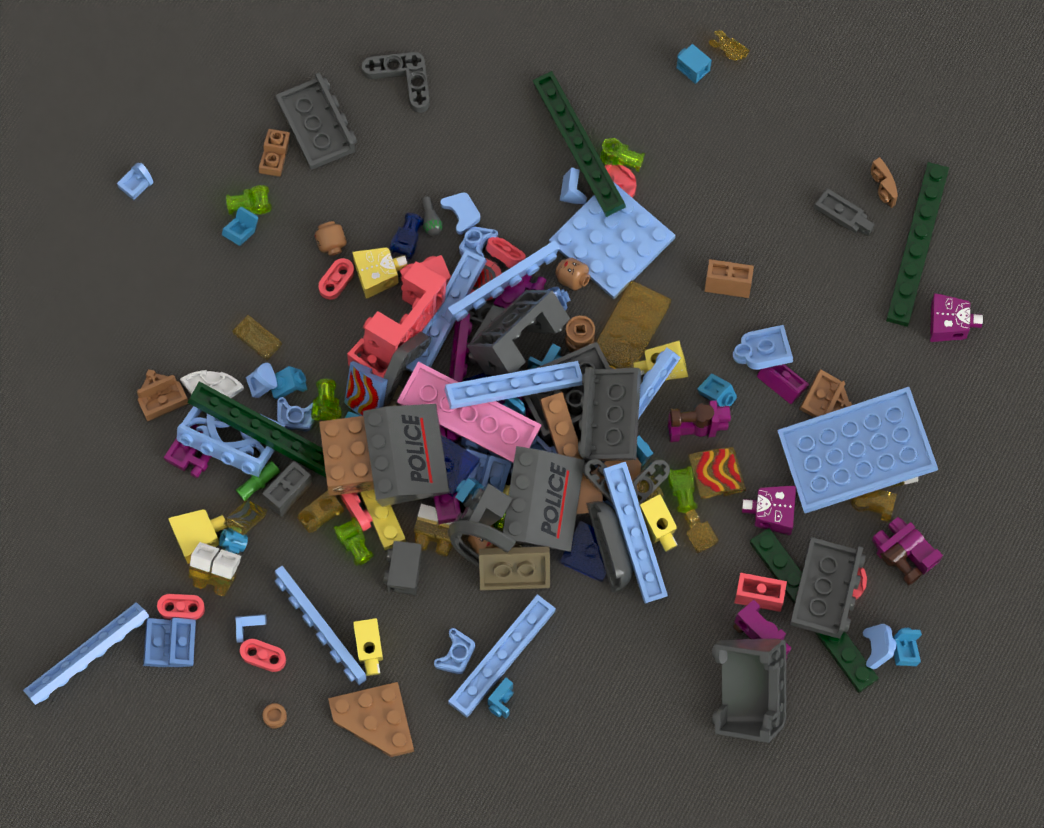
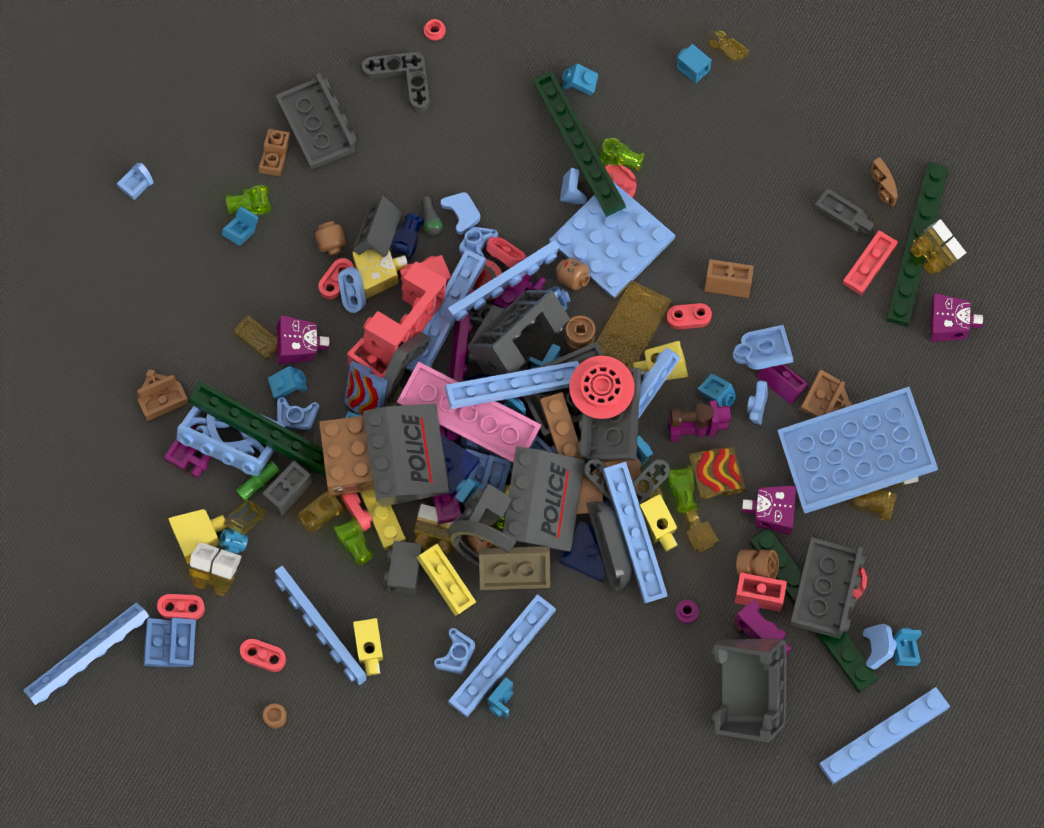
(219, 381): white tile -> none
(249, 620): light blue tile -> none
(261, 380): light blue tile -> none
(297, 340): none -> magenta torso
(326, 405): clear neon green connector -> none
(351, 289): none -> light blue plate
(375, 718): medium nougat plate -> none
(378, 227): none -> dark grey panel
(434, 24): none -> coral plate
(446, 579): none -> light yellow plate
(580, 79): none -> dark azure bracket
(601, 387): none -> coral wheel
(687, 618): none -> magenta plate
(689, 318): none -> coral plate
(757, 403): none -> light blue piece
(761, 563): none -> medium nougat wheel
(870, 262): none -> coral plate
(884, 735): none -> light blue plate
(904, 544): magenta hips -> none
(935, 249): none -> clear yellow hips

